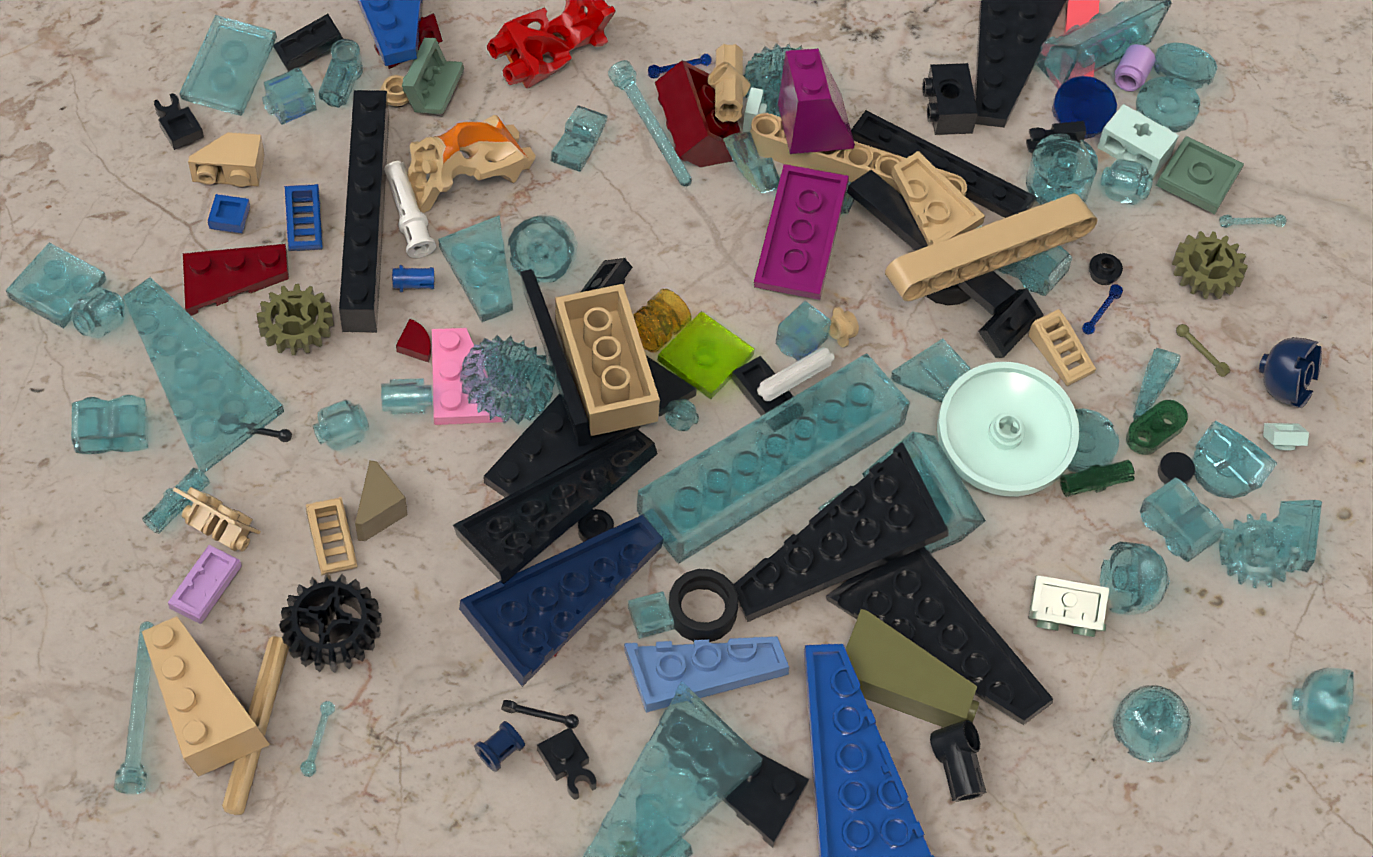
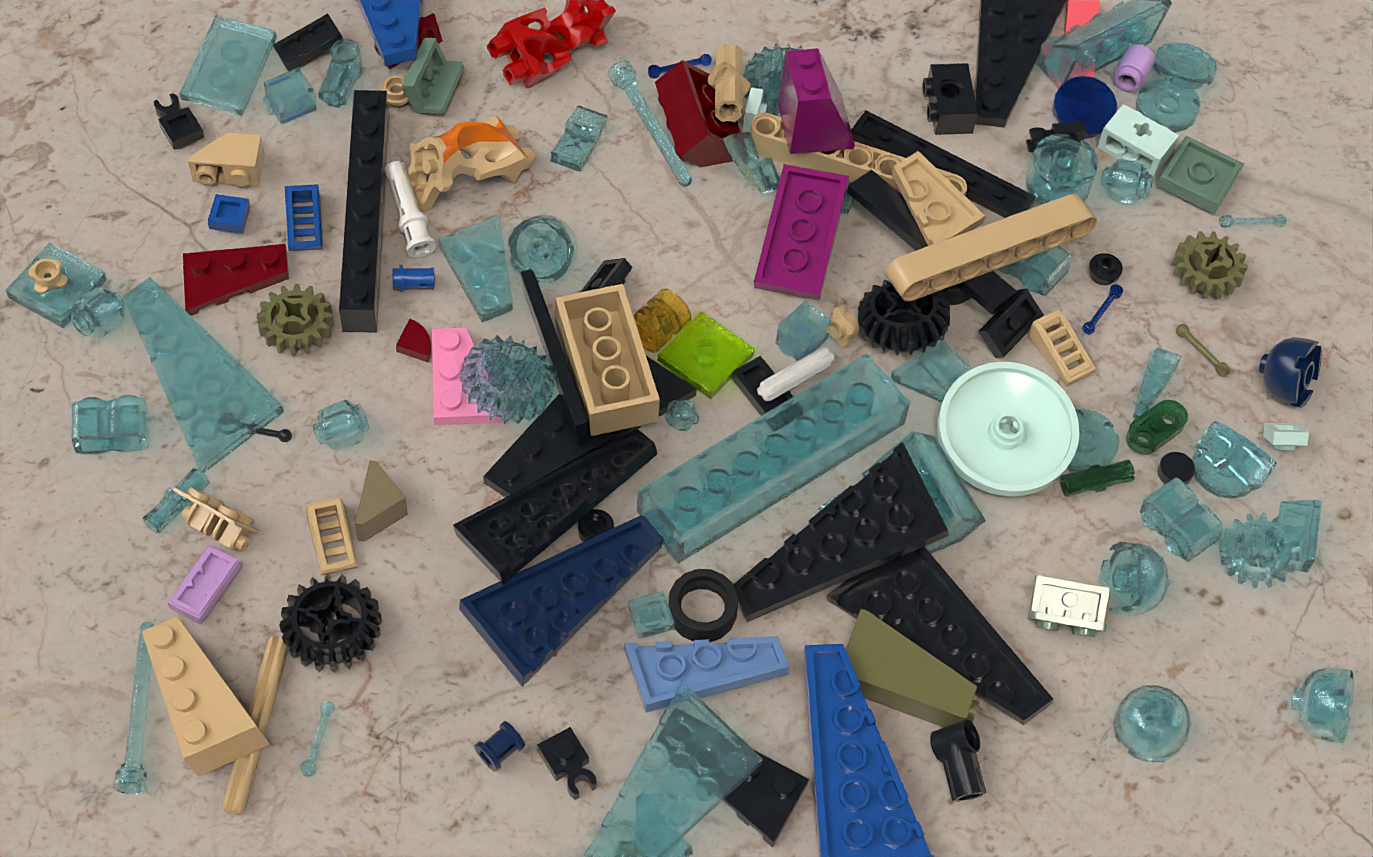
(45, 268): none -> tan plate
(406, 396): clear light blue brick -> none
(511, 707): black hinge -> none
(902, 324): none -> black gear

